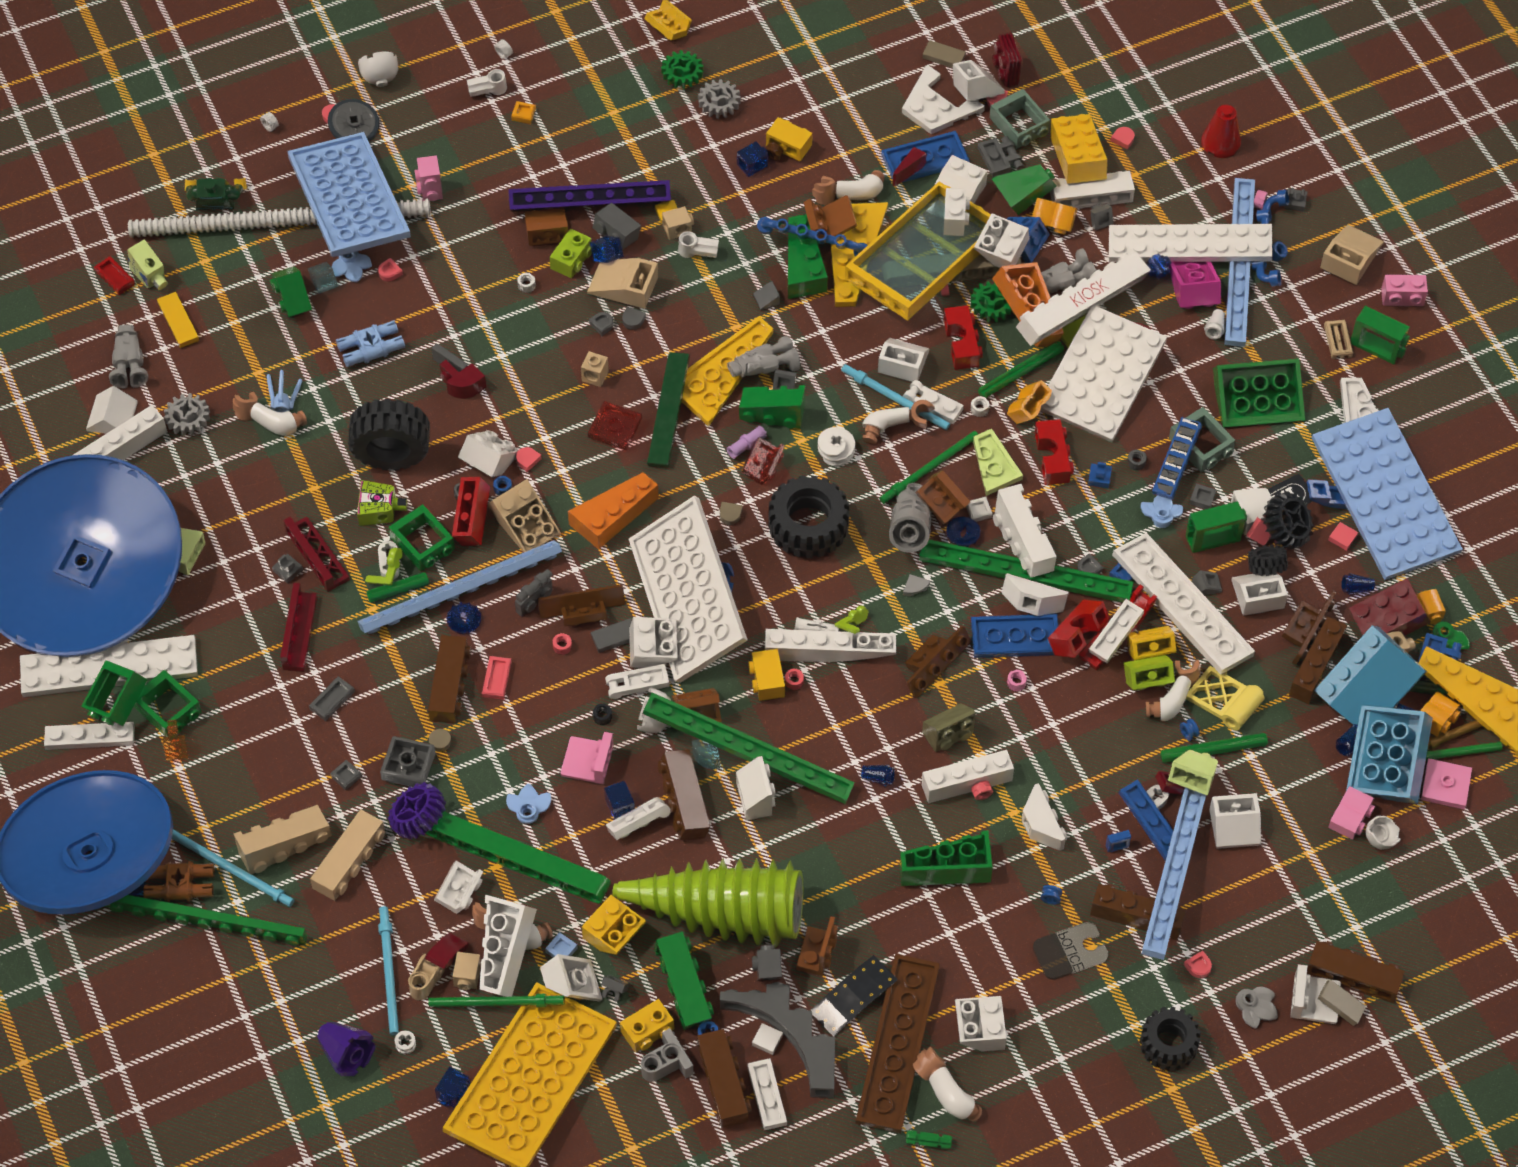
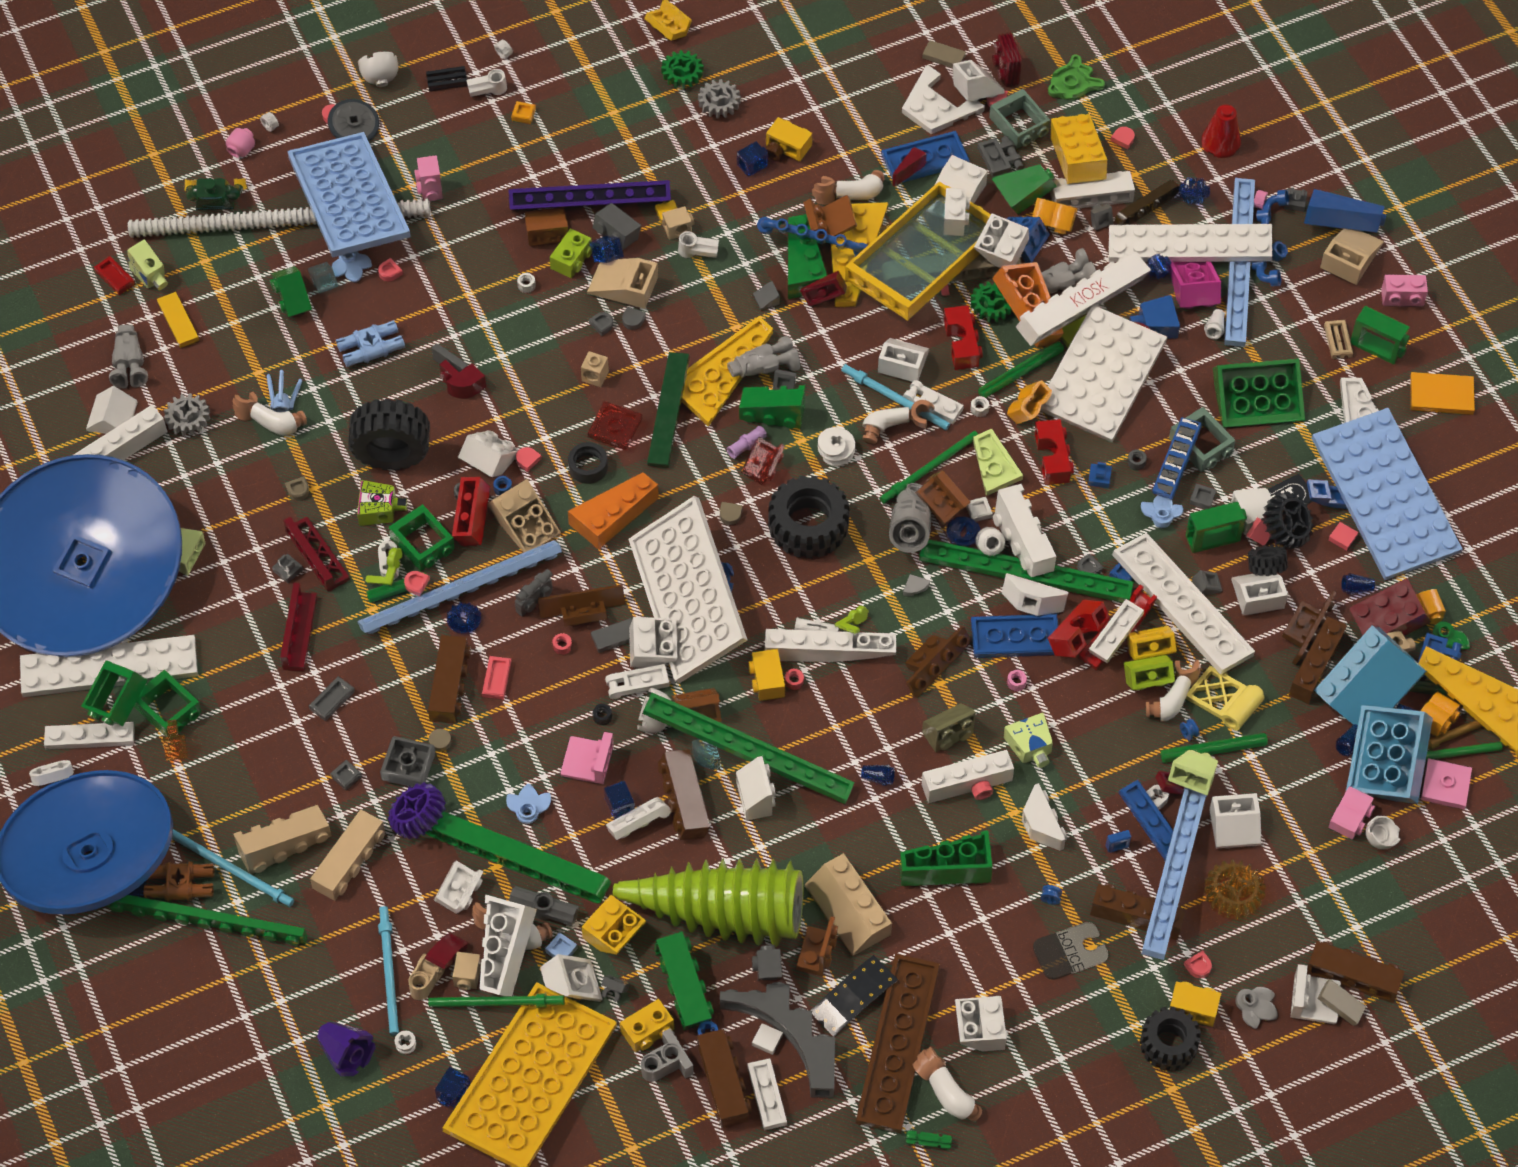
(51, 772): none -> white beam
(240, 142): none -> bright pink head
(298, 488): none -> dark tan tile
(416, 582): none -> coral tile
(446, 76): none -> black tile
(556, 911): none -> dark grey piece
(585, 449): none -> black tyre
(824, 289): none -> dark red slope
(846, 897): none -> tan slope
(990, 541): none -> white head
(1030, 739): none -> yellowish green torso
(1074, 80): none -> bright green tile
(1147, 203): none -> dark brown beam
(1159, 316): none -> blue torso
(1194, 190): none -> clear blue head
(1199, 1002): none -> yellow brick
(1224, 895): none -> clear yellow gear
(1343, 212): none -> blue slope
(1442, 393): none -> light orange tile

